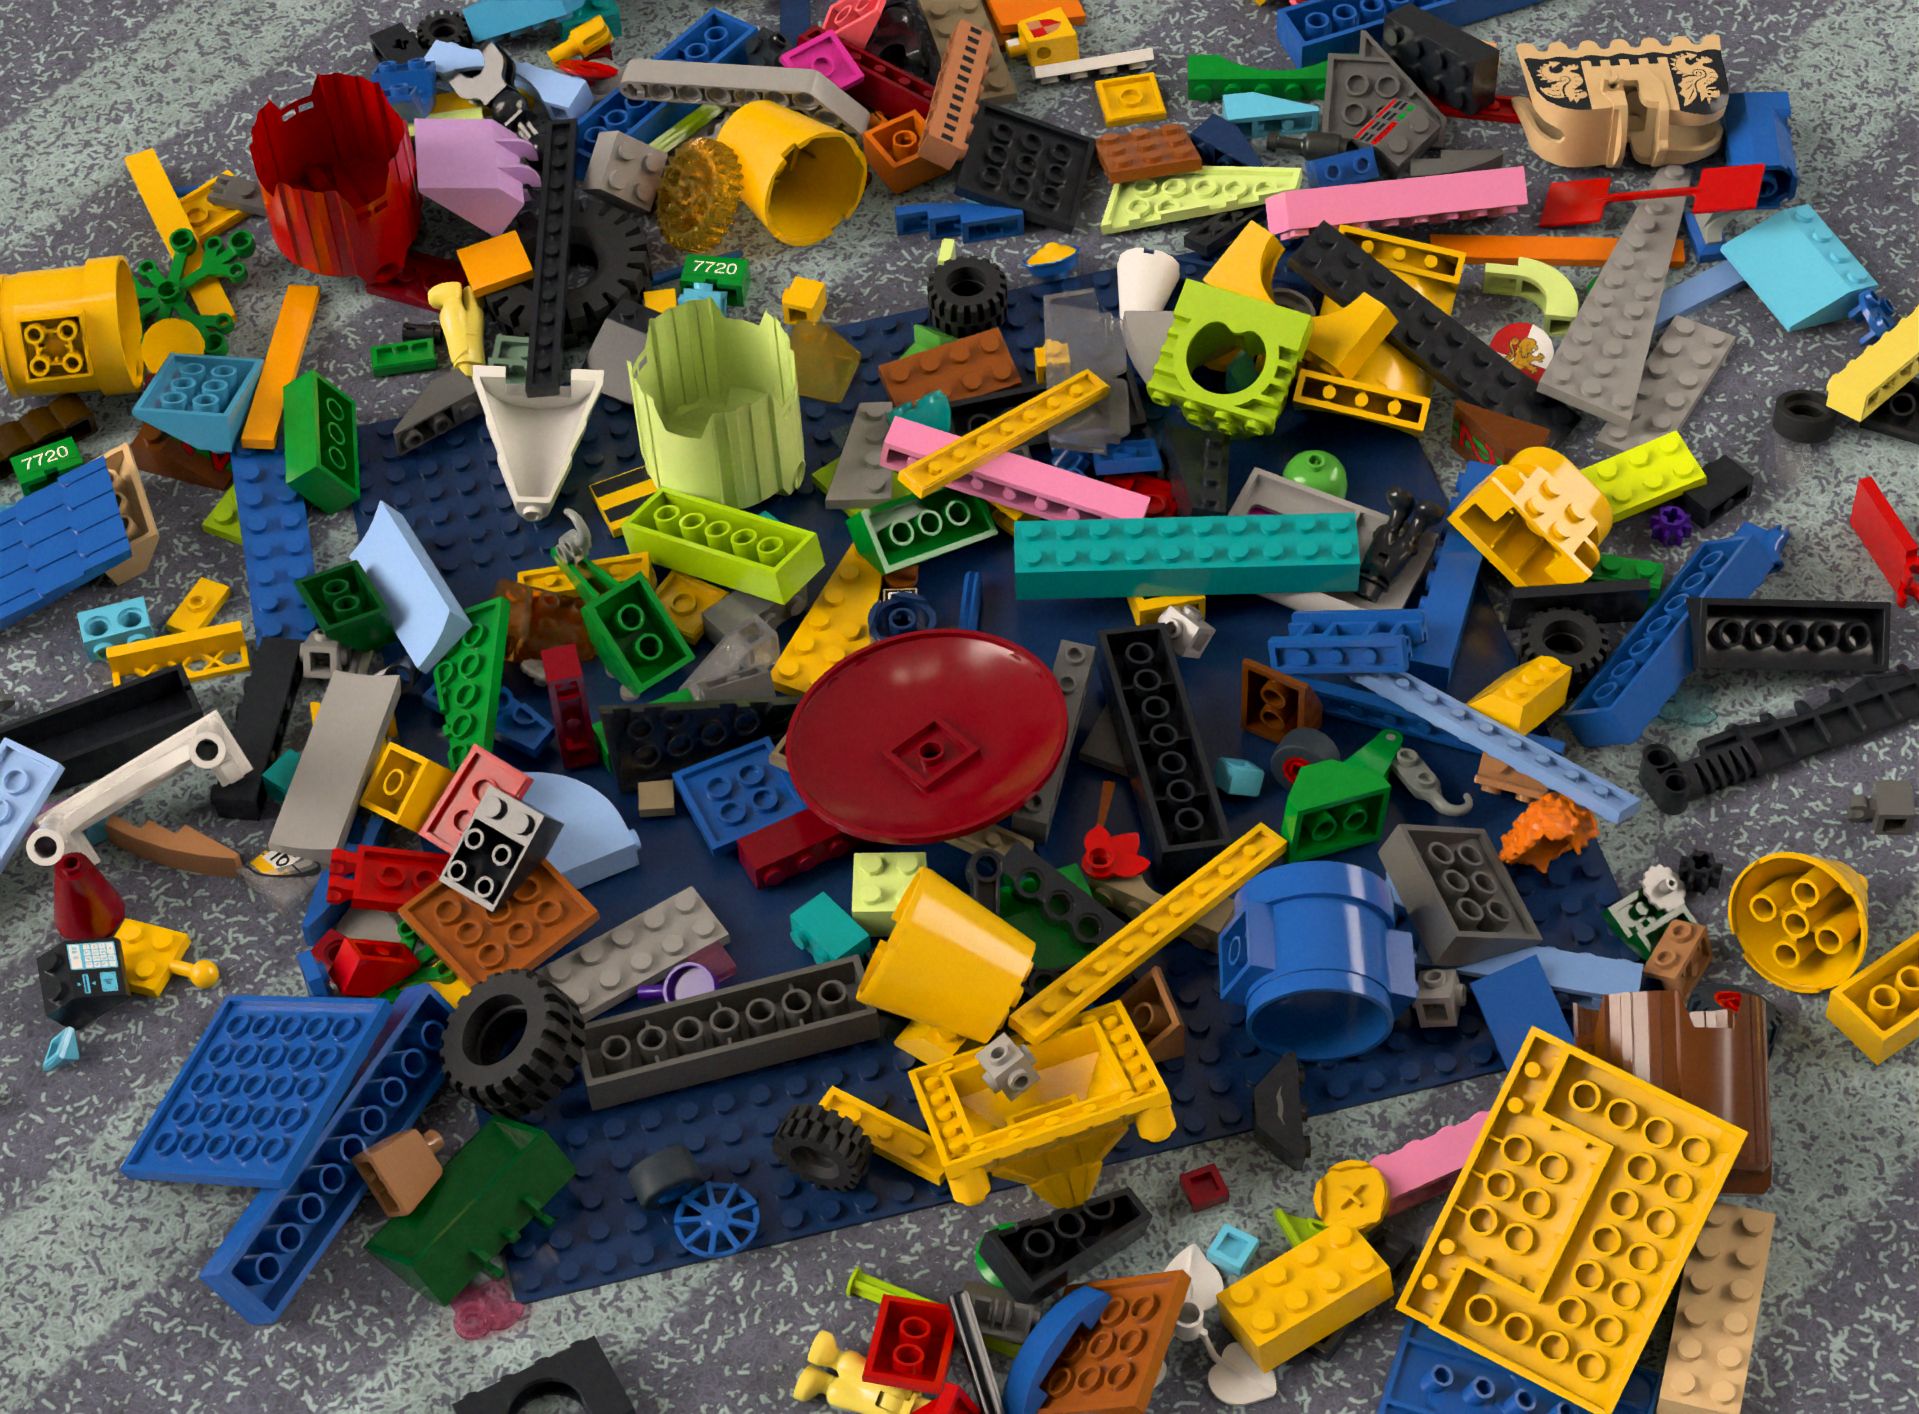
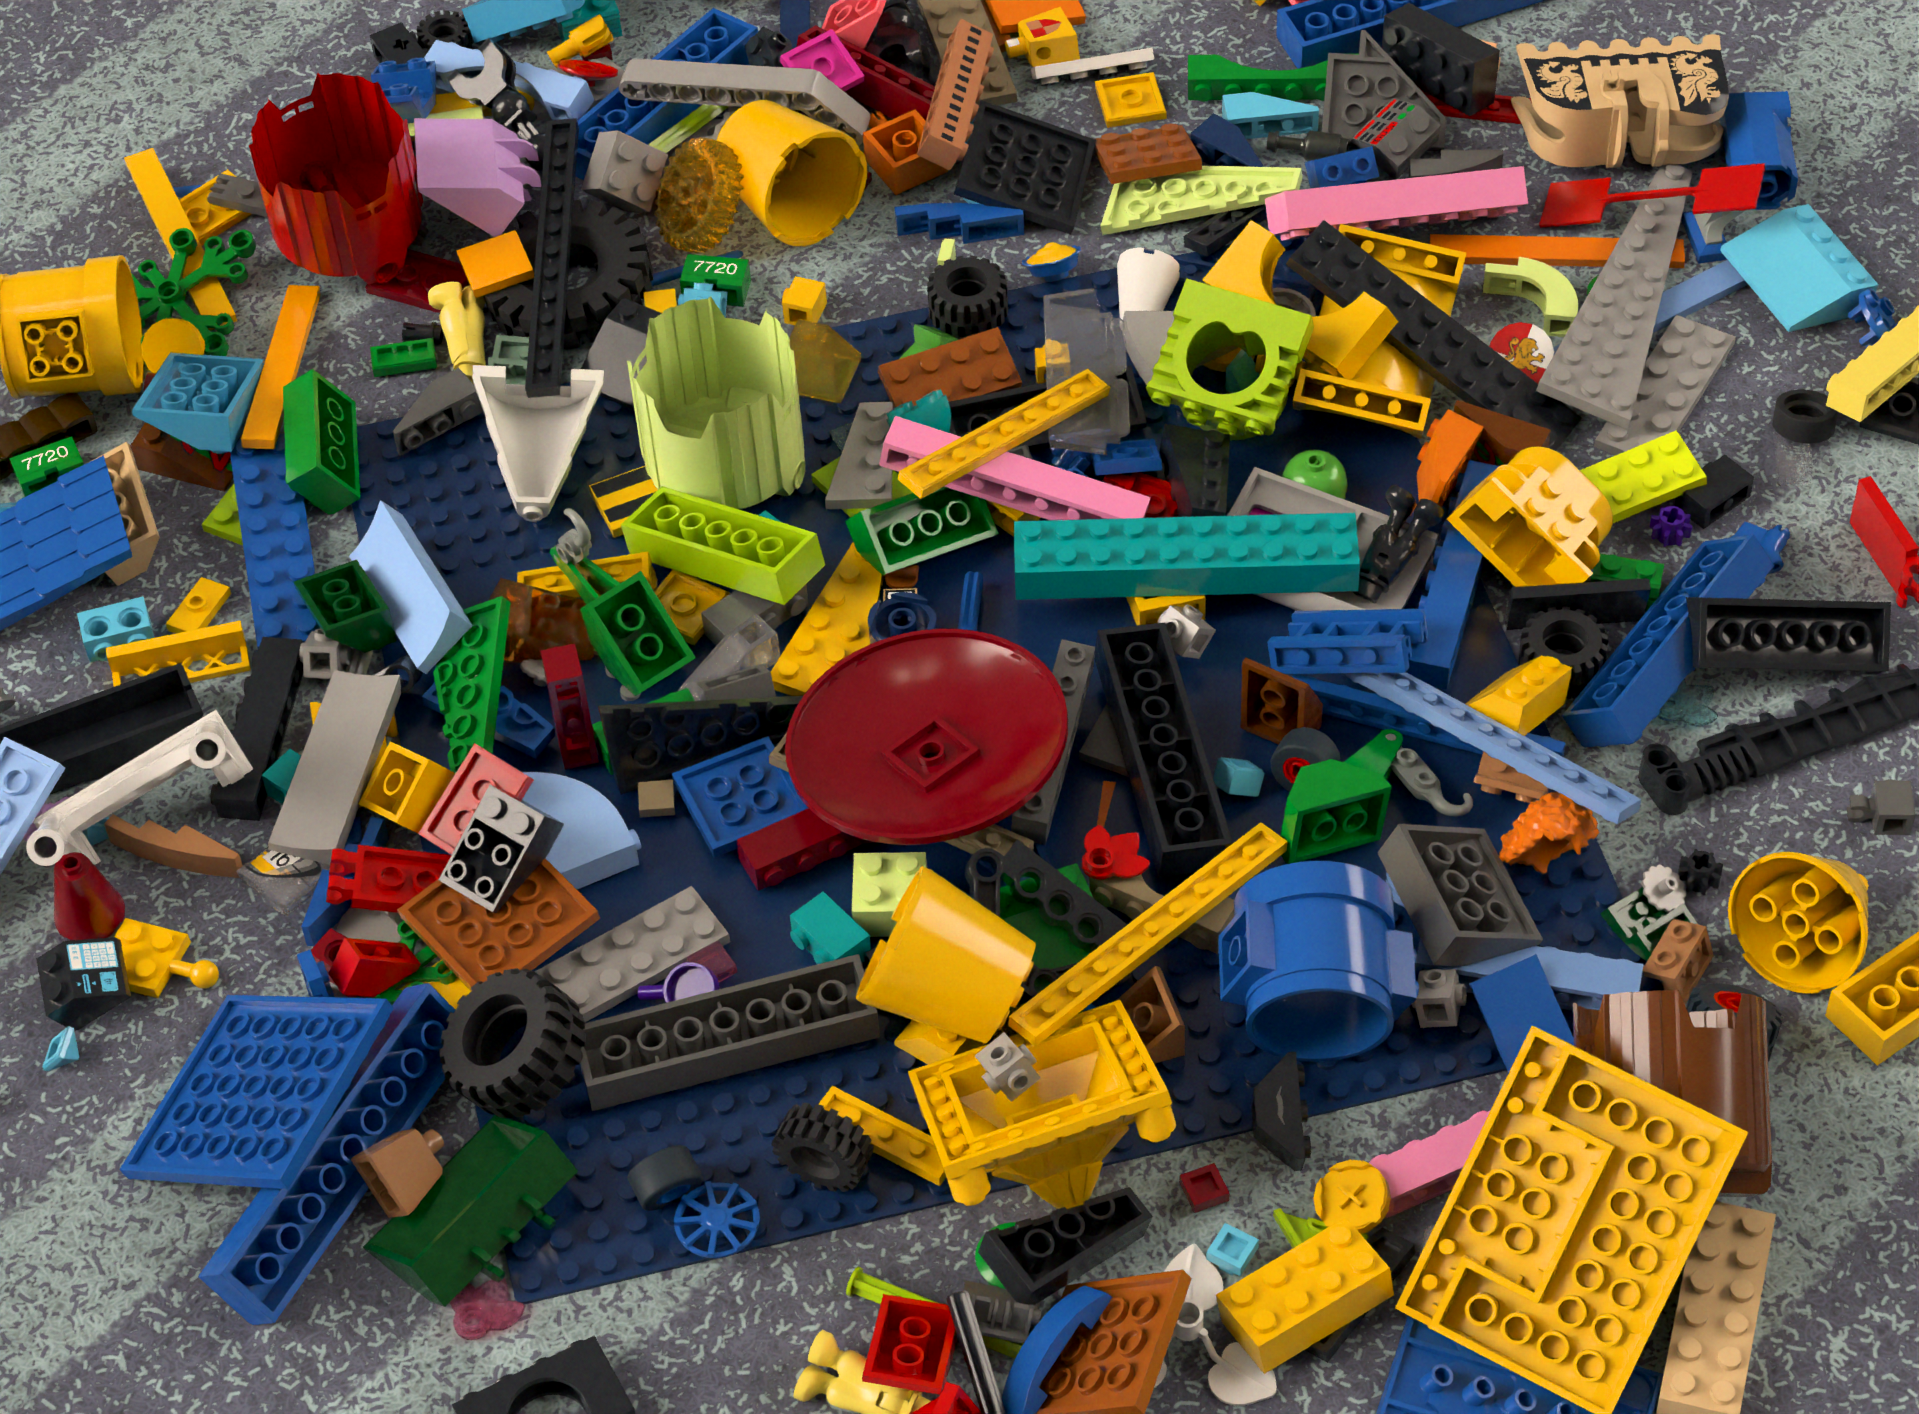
(1445, 455): none -> orange slope

